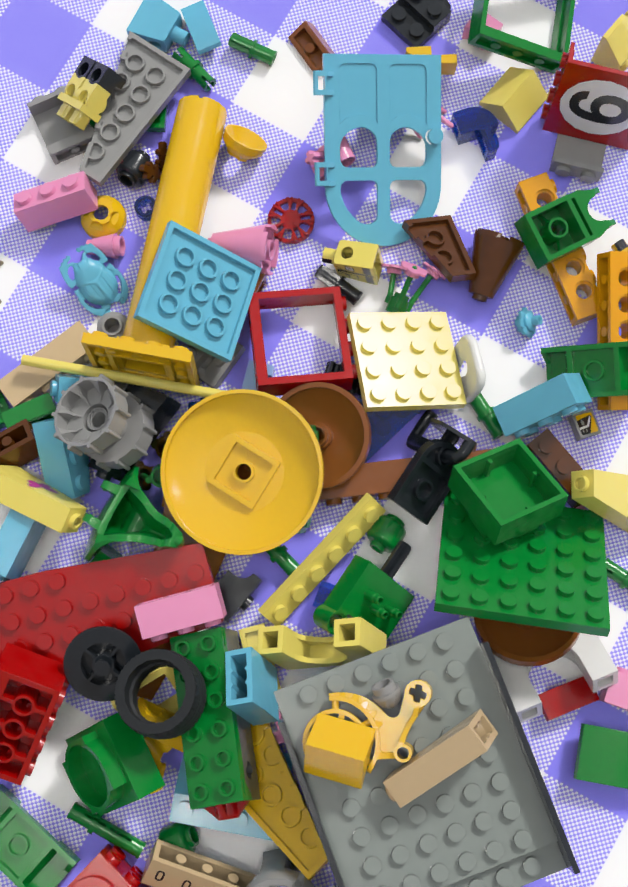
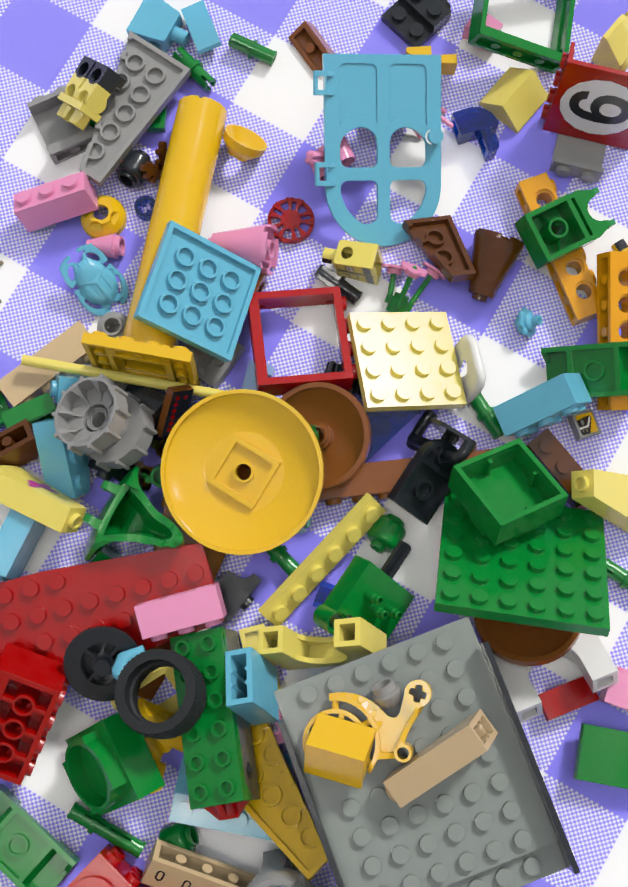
(122, 659): none -> medium azure arm
(174, 406): none -> tile

